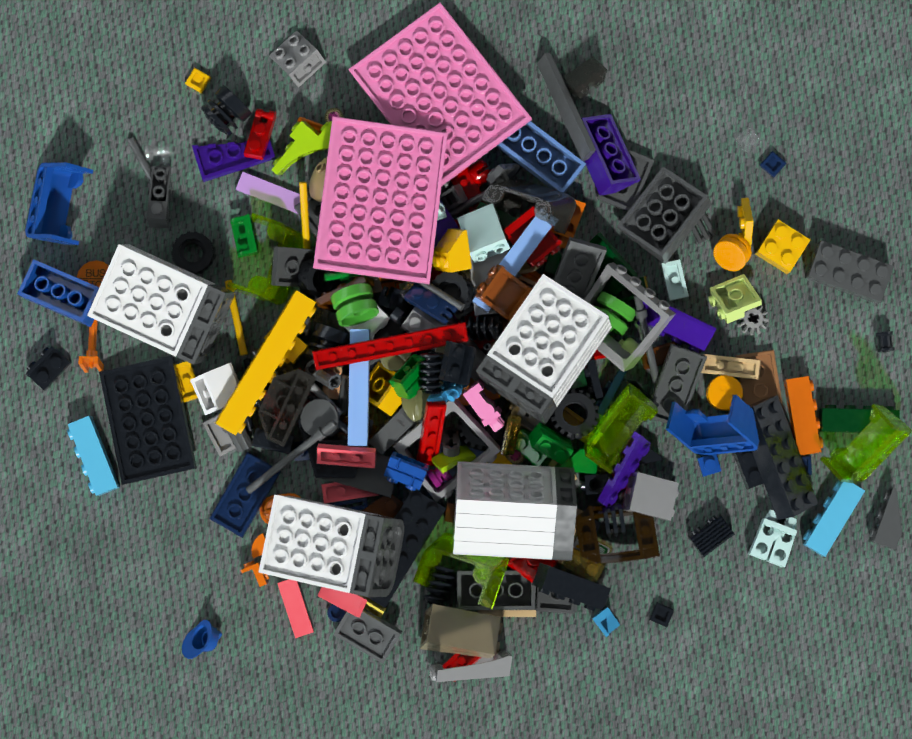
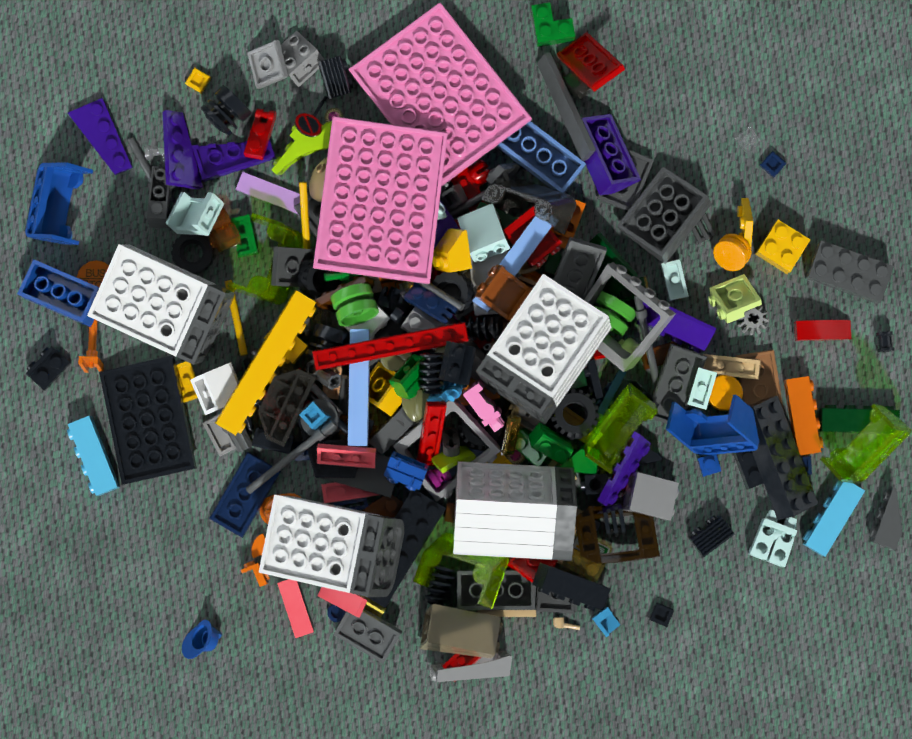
(101, 132): none -> dark purple wing
(180, 161): none -> dark purple wing
(195, 215): none -> light aqua panel
(224, 233): none -> clear orange brick
(267, 64): none -> light grey tile
(309, 124): none -> piece
(314, 416): none -> dark azure panel
(335, 77): none -> black brick
(548, 31): none -> green brick
(558, 622): none -> tan hand
(590, 61): none -> red tile
(702, 388): none -> light aqua plate
(822, 330): none -> red slope

